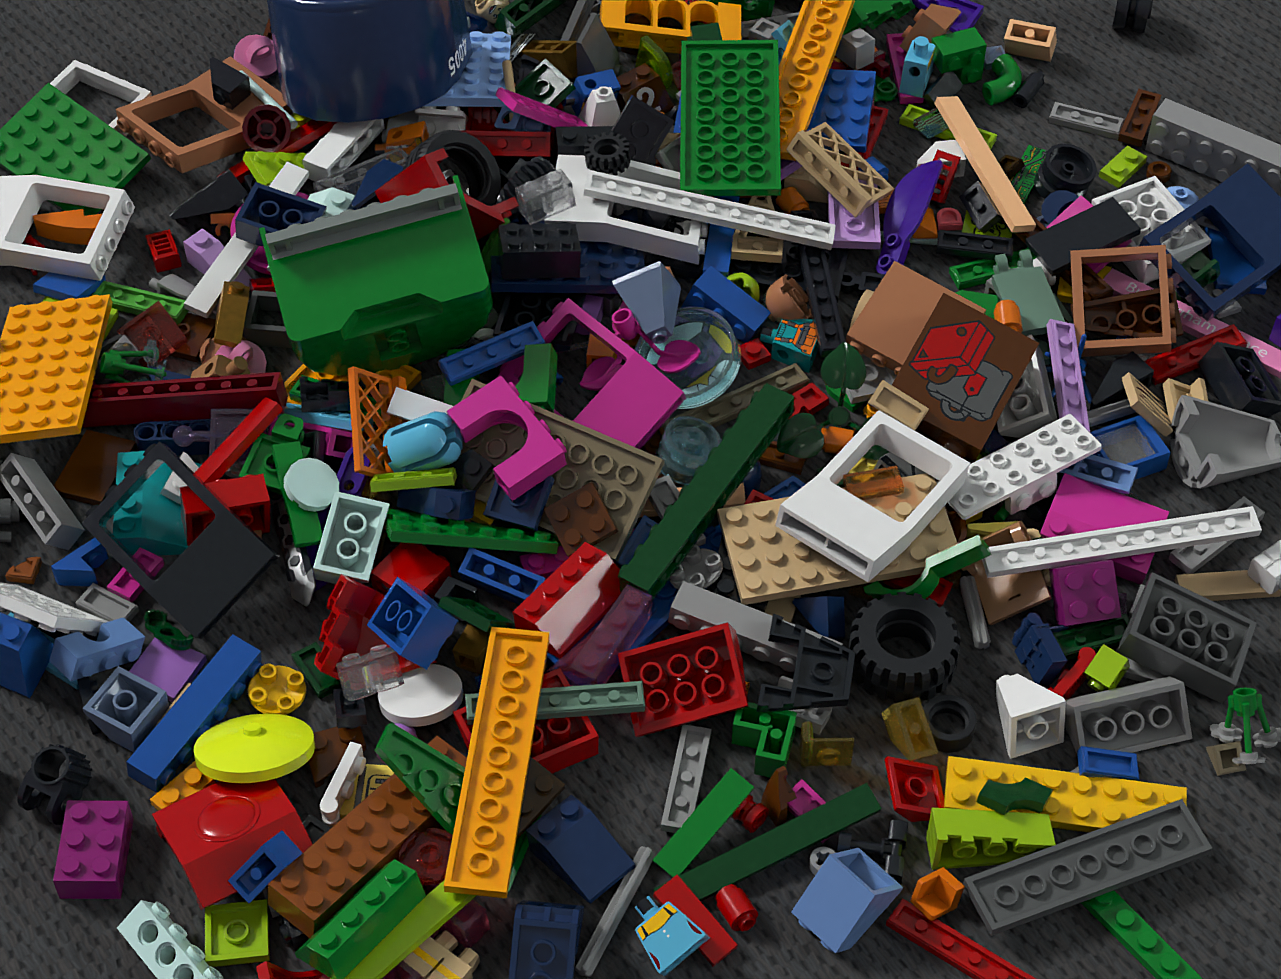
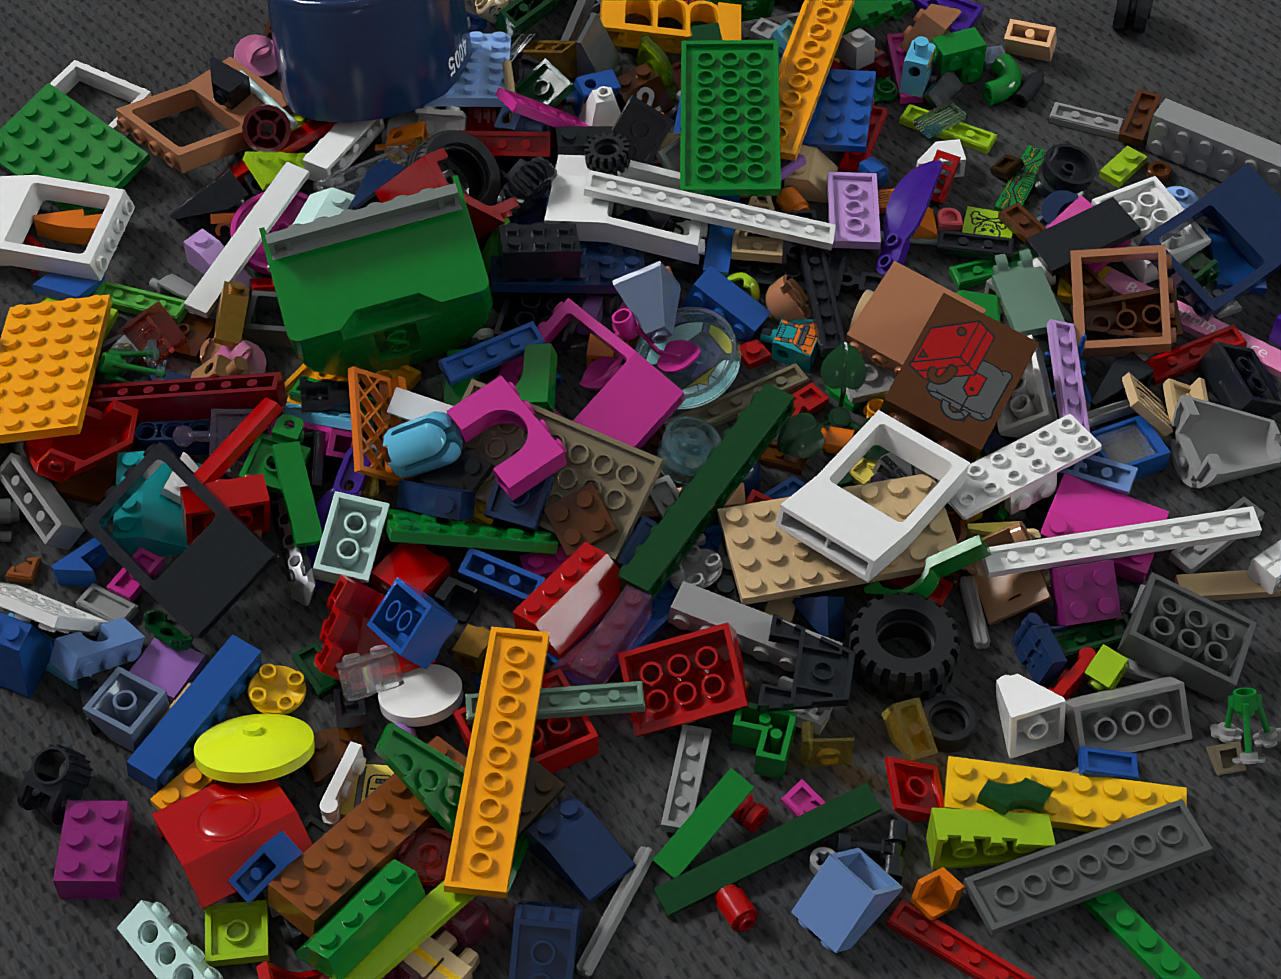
(100, 439): none -> red panel
(163, 251): red slope -> none
(273, 211): dark blue slope -> none
(311, 484): light aqua tile -> none
(413, 479): lime tile -> none
(475, 613): dark green tile -> none
(545, 196): clear brick -> none
(667, 934): medium azure torso -> none
(678, 893): red tile -> none
(777, 796): reddish brown slope -> none
(838, 179): tan fence -> none
(874, 483): clear orange tile -> none
(898, 405): tan tile -> none
(980, 207): black plate -> none
(985, 164): light nougat tile -> none
(1008, 314): orange brick -> none

